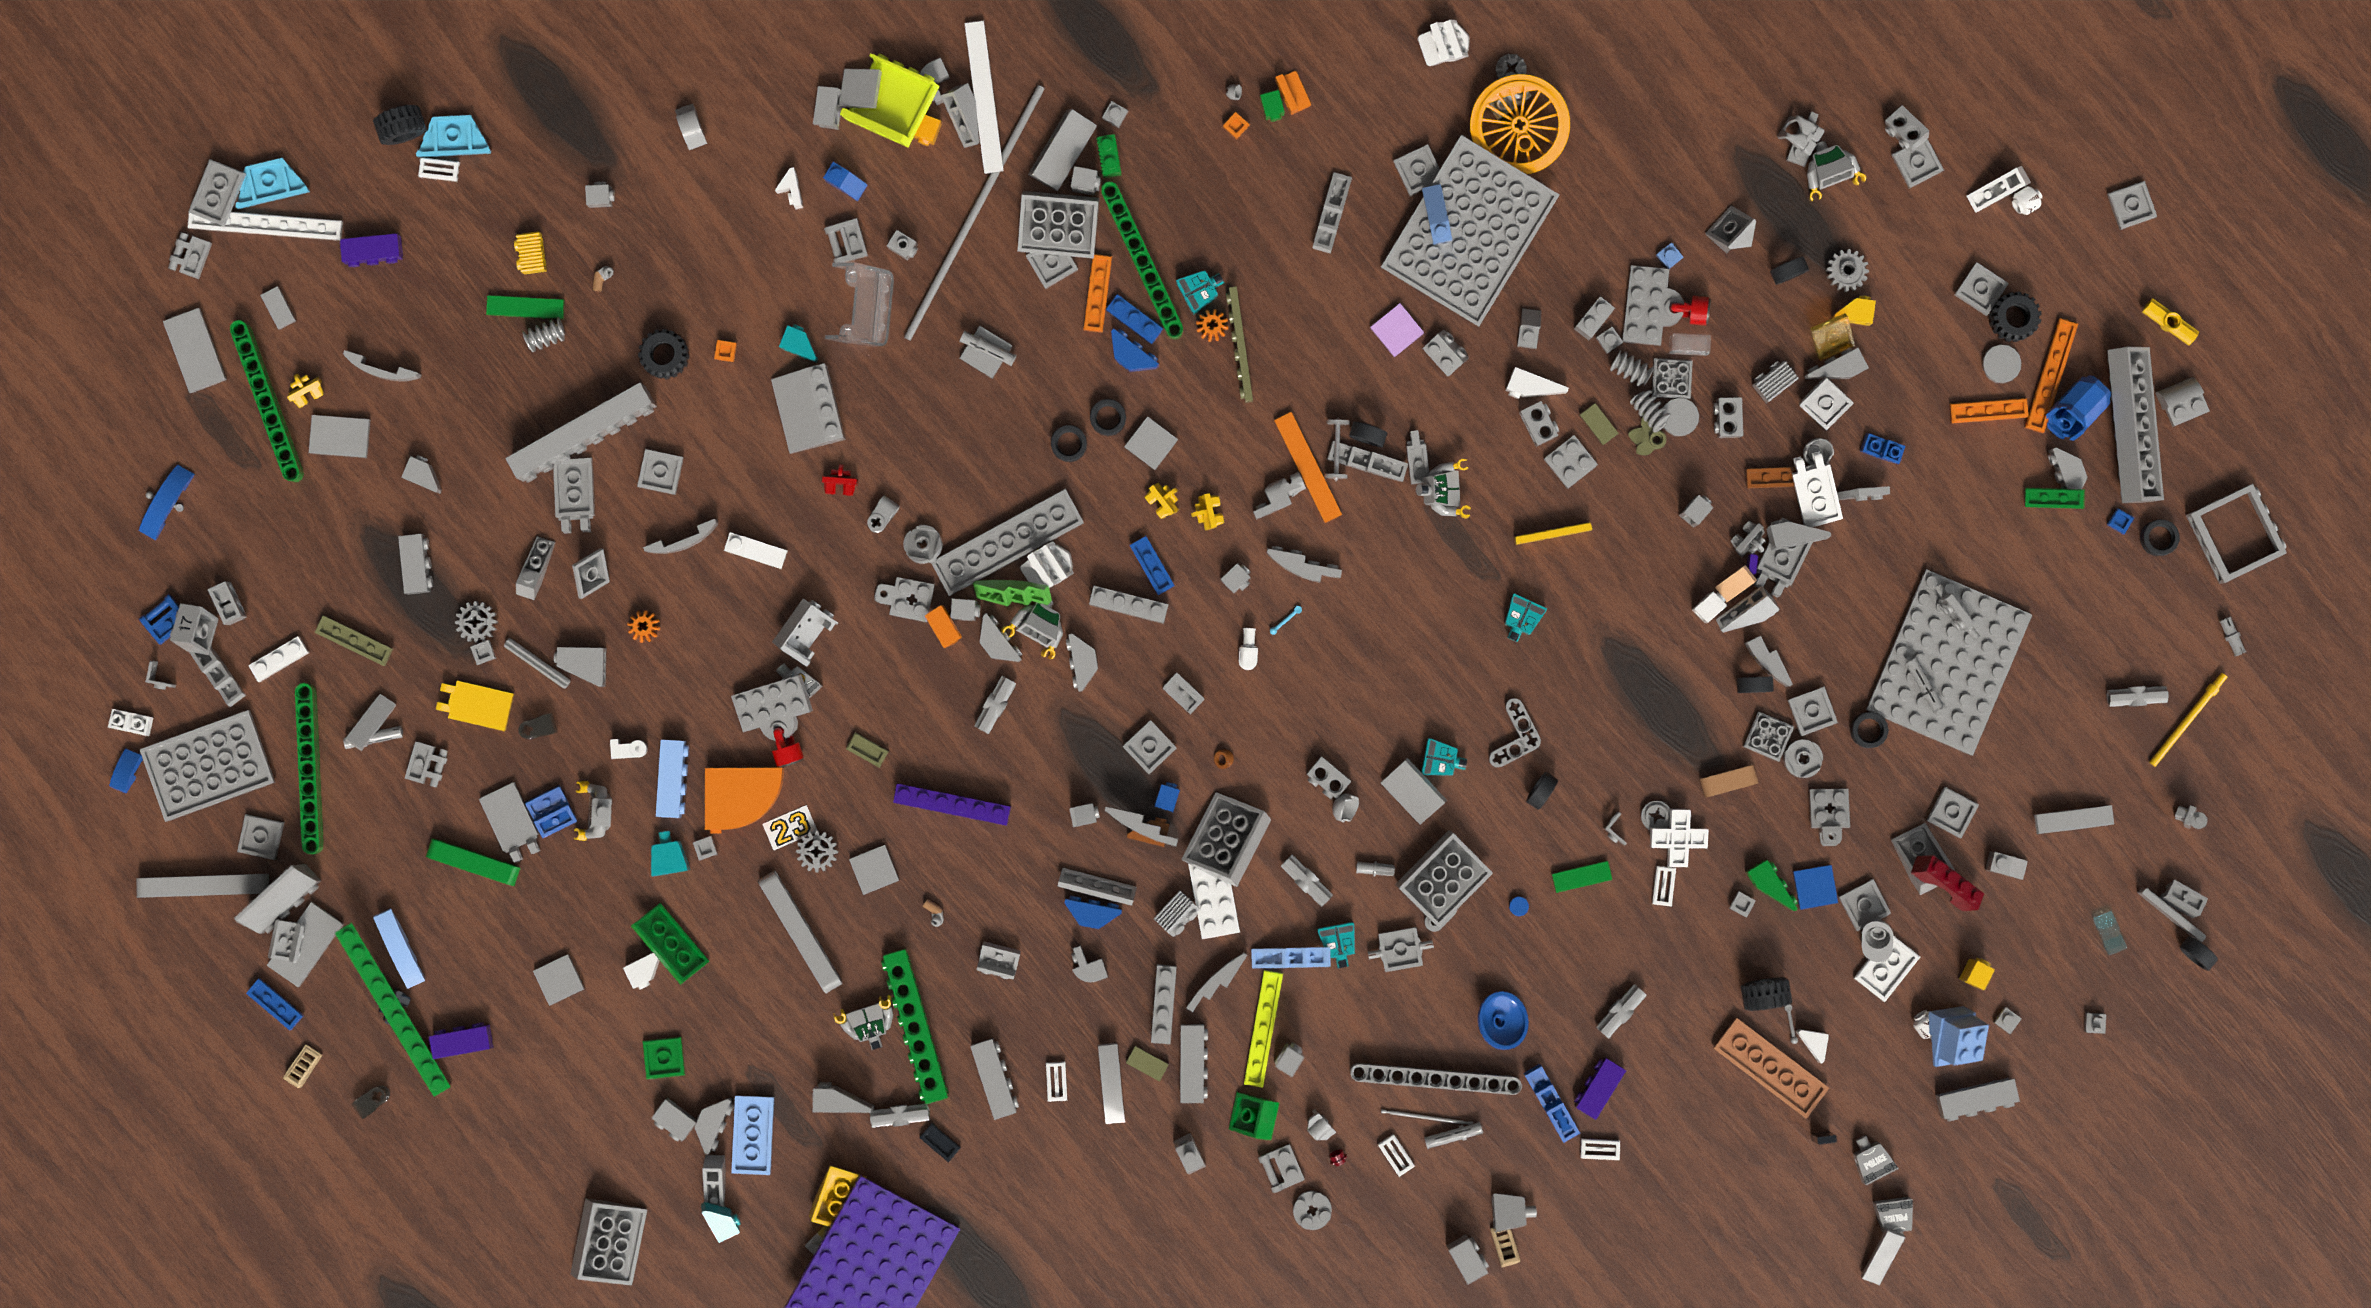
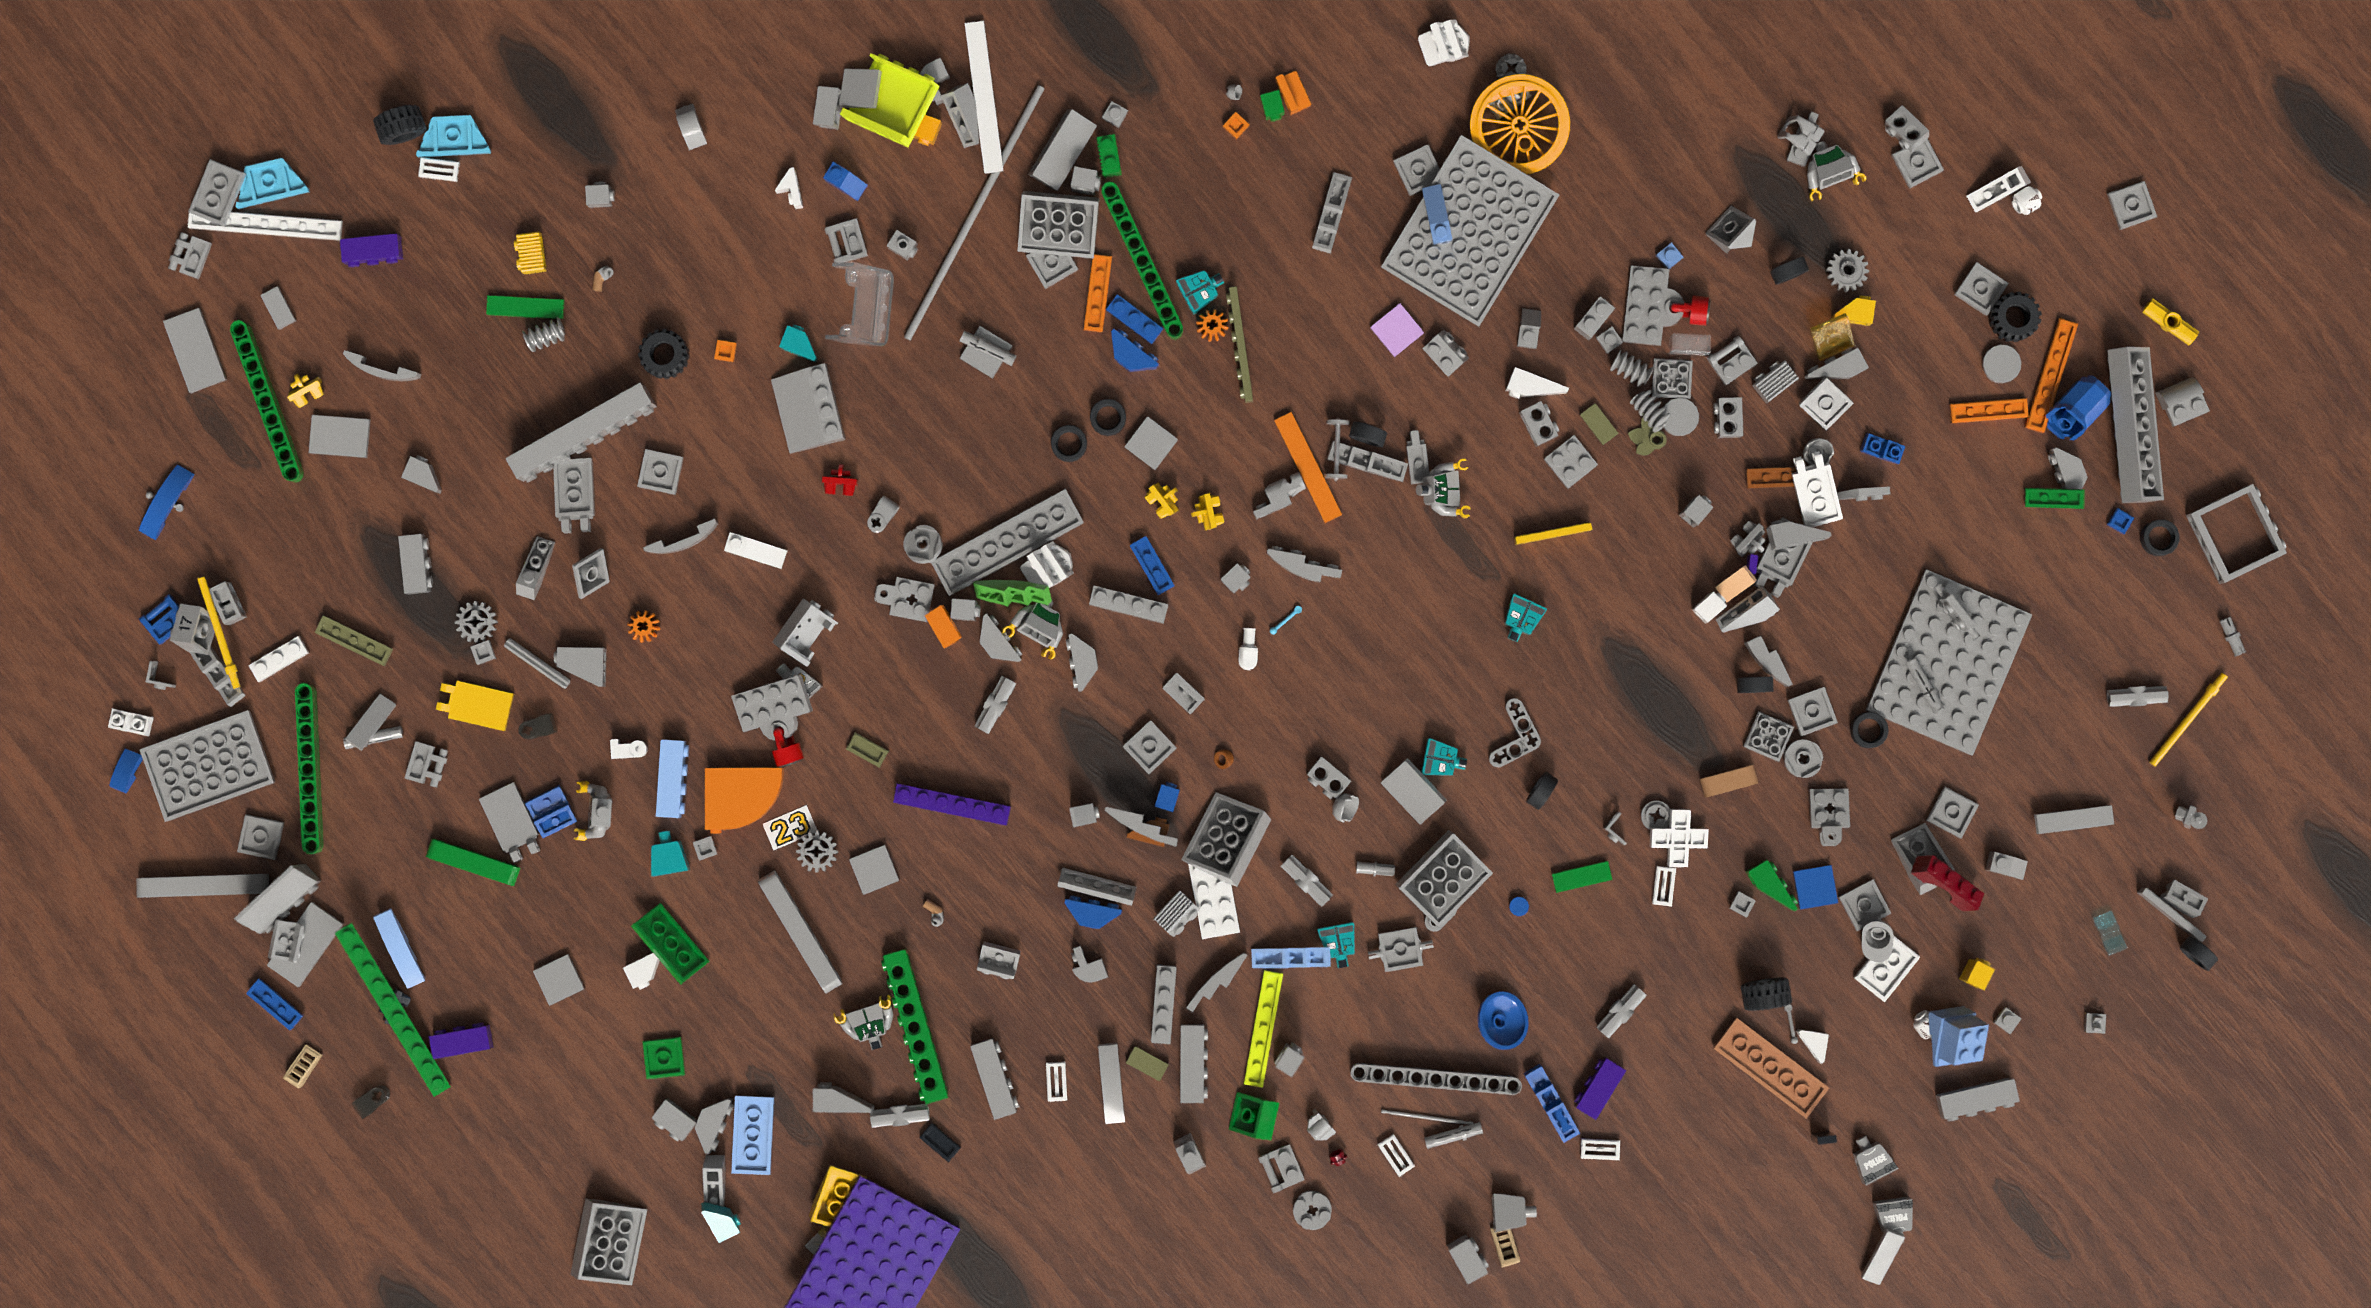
(230, 668): none -> yellow bar
(1735, 366): none -> light grey plate

